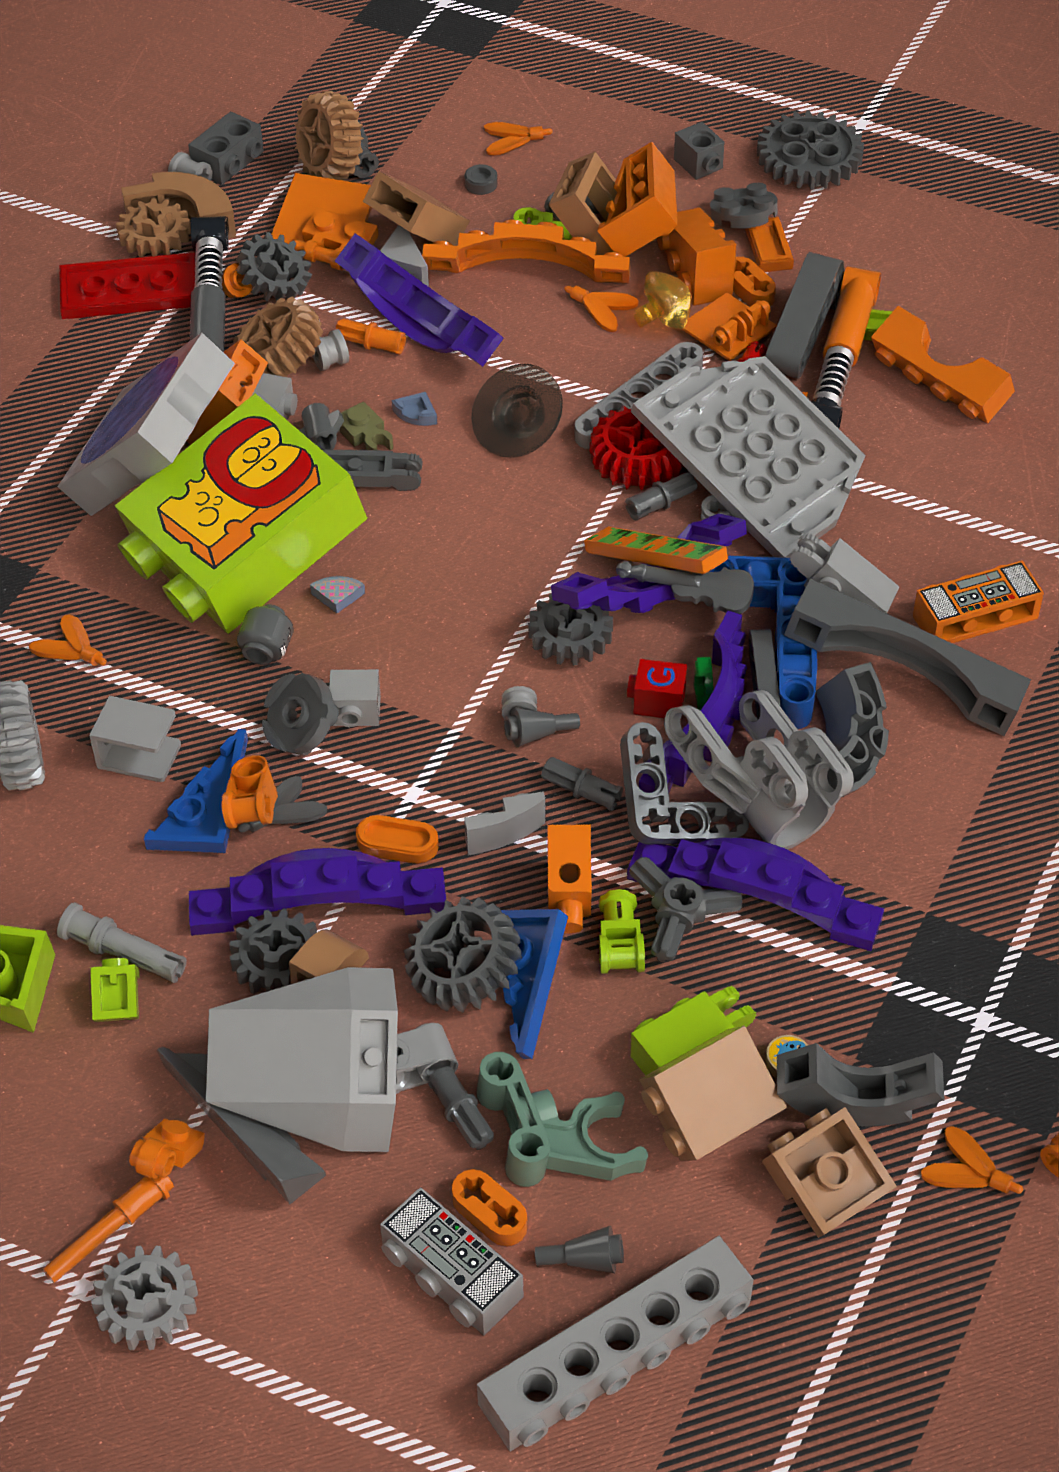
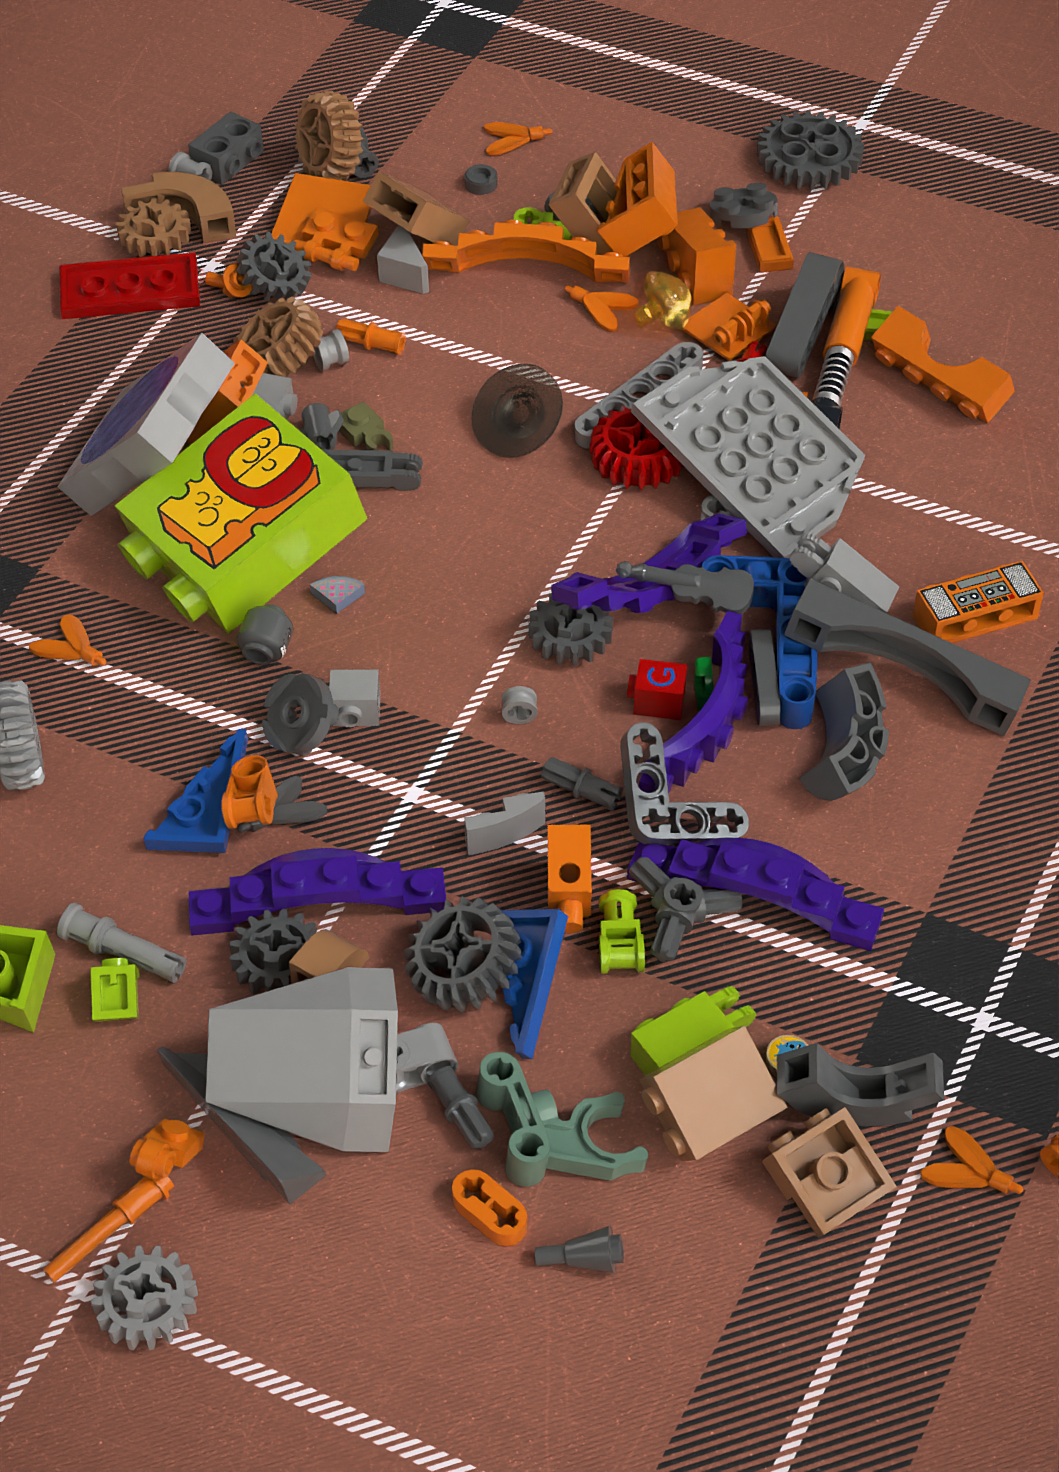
(133, 739): light grey piece -> none
(208, 299): piece -> none
(397, 839): orange tile -> none
(415, 306): dark purple piece -> none
(415, 409): sand blue tile -> none
(451, 1262): brick -> none
(529, 725): dark grey cone -> none
(656, 550): orange tile -> none
(660, 495): dark grey axle -> none
(666, 1294): light grey brick -> none
(699, 150): dark grey brick -> none
(751, 277): orange beam -> none
(774, 784): light grey piece -> none

